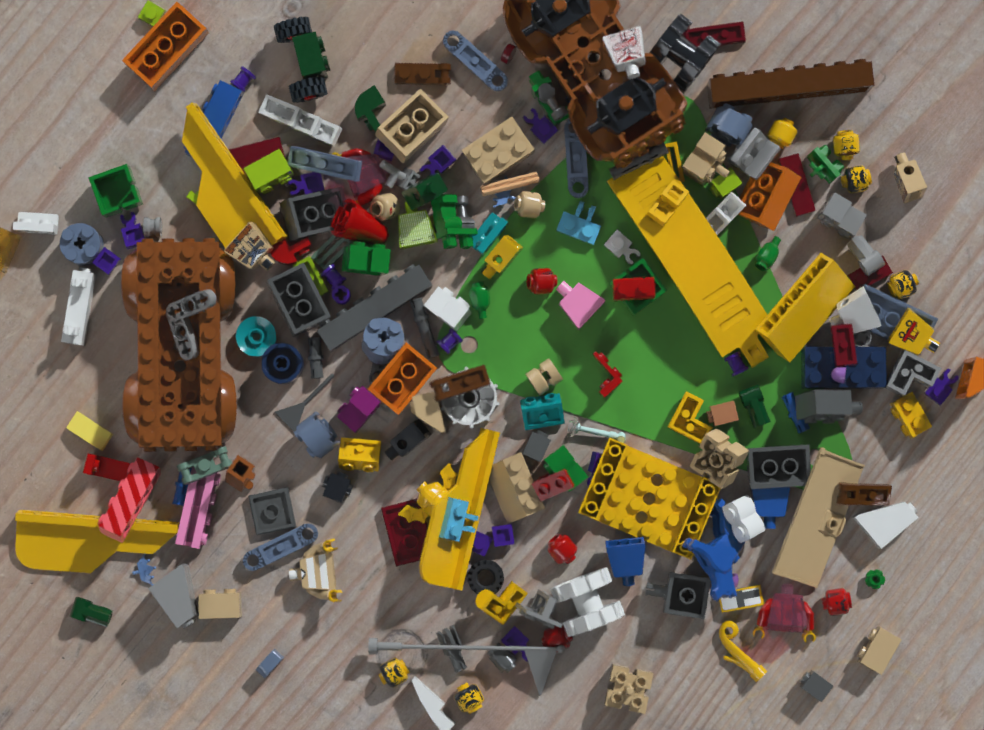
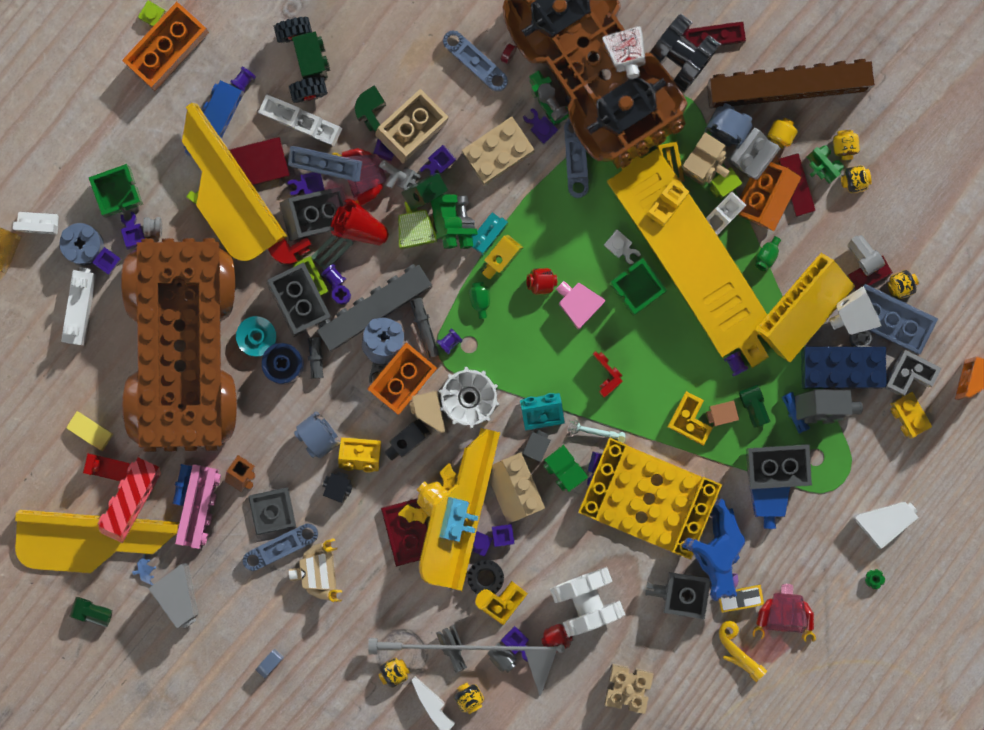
(182, 319): light grey beam -> none
(204, 466): sand green plate -> none
(219, 604): tan brick -> none
(251, 248): torso -> none
(269, 172): lime piece -> none
(292, 414): dark grey piece -> none
(359, 409): magenta brick -> none
(366, 260): green piece -> none
(385, 207): tan head -> none
(422, 73): reddish brown plate -> none
(448, 308): white brick -> none
(461, 382): reddish brown plate -> none
(503, 197): medium blue piece -> none
(509, 184): light nougat axle -> none
(529, 204): tan head -> none
(538, 381): tan wheel -> none
(540, 610): light grey bracket -> none
(552, 485): red bracket -> none
(562, 549): red head -> none
(577, 227): medium azure hinge -> none
(626, 558): blue torso -> none
(633, 289): red brick -> none
(654, 153): dark grey pin -> none
(719, 458): tan brick -> none
(743, 518): white brick -> none
(815, 685): dark grey brick -> none
(817, 519): tan door -> none
(837, 602): red head -> none
(838, 374): medium lavender hinge -> none
(841, 215): light grey brick -> none
(843, 345): dark red plate -> none
(864, 494): reddish brown plate -> none
(878, 650): tan brick -> none
(911, 185): tan torso -> none
(913, 334): yellow torso -> none
(941, 388): dark purple plate -> none

